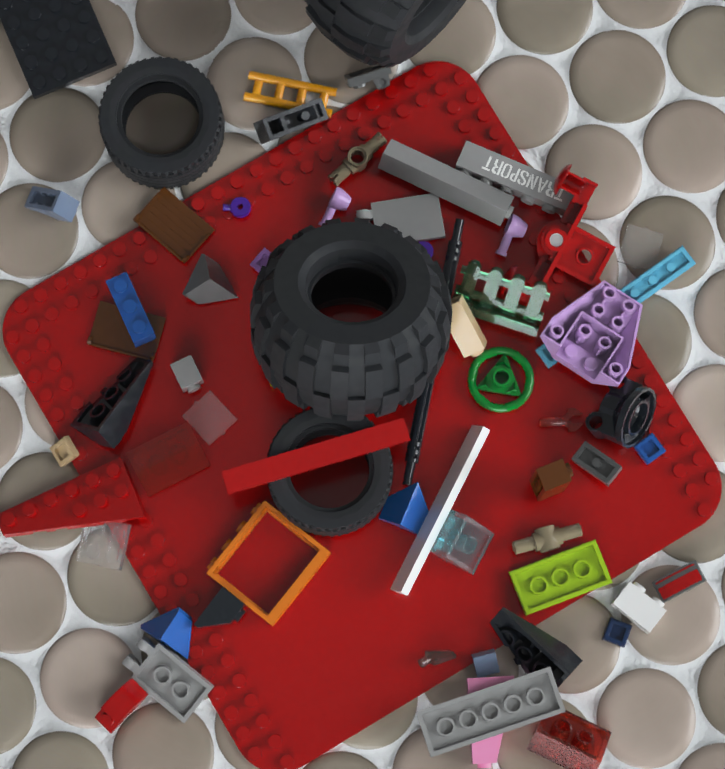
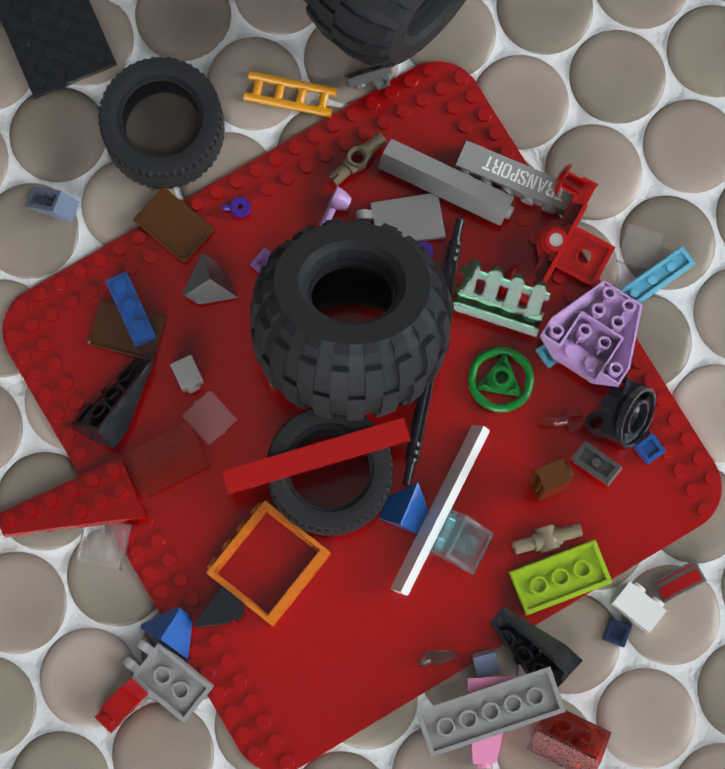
(64, 451): tan tile -> none
(290, 120): black slope -> none
(466, 329): tan brick -> none
(514, 228): lavender bar -> none

